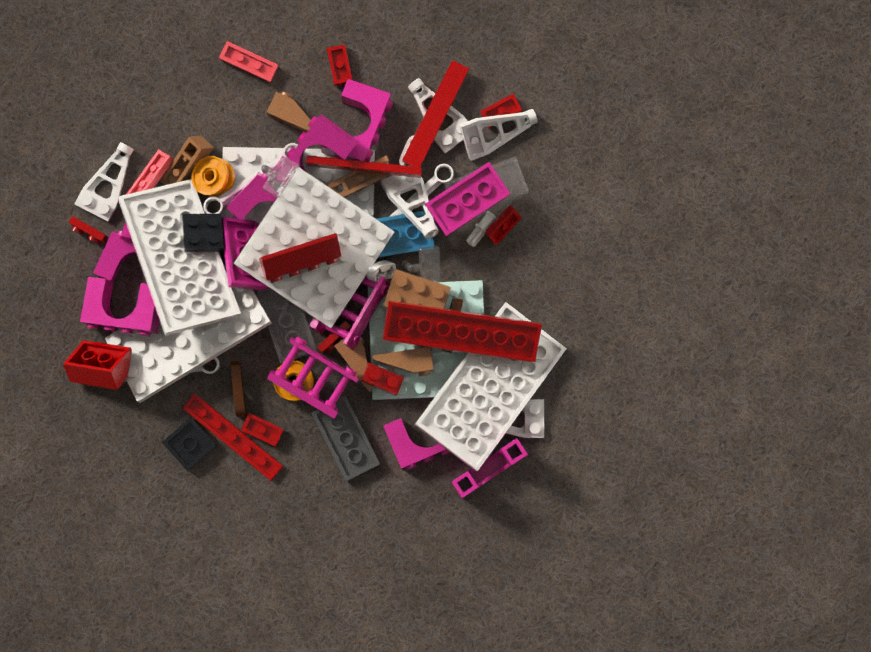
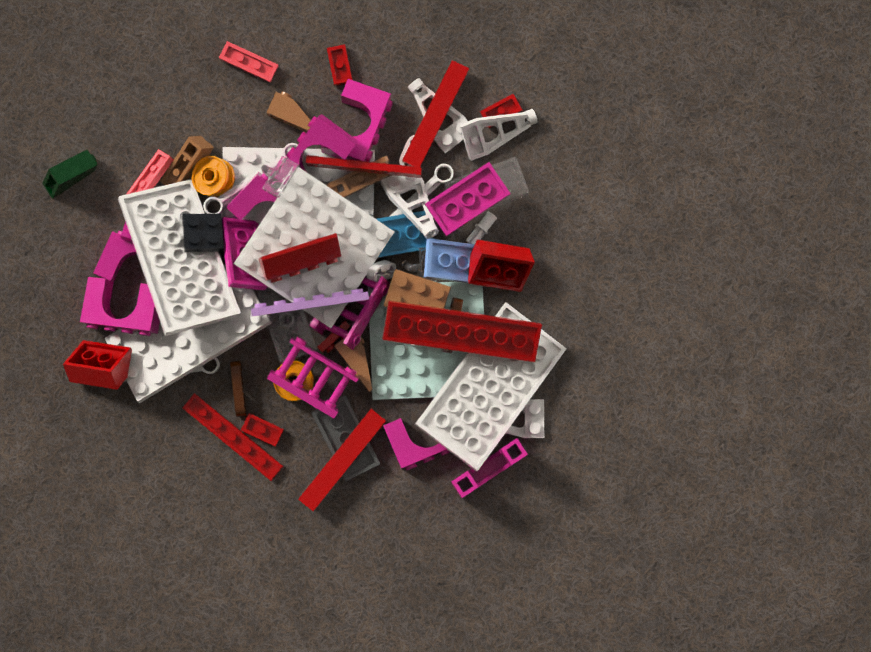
(69, 172): none -> dark green slope
(80, 227): red plate -> none
(96, 204): white plate -> none
(189, 444): black plate -> none
(300, 303): none -> lavender plate
(342, 460): none -> red tile
(382, 379): red plate -> none
(411, 360): medium nougat slope -> none
(447, 260): none -> light blue plate
(500, 265): none -> red slope
(502, 225): red plate -> none

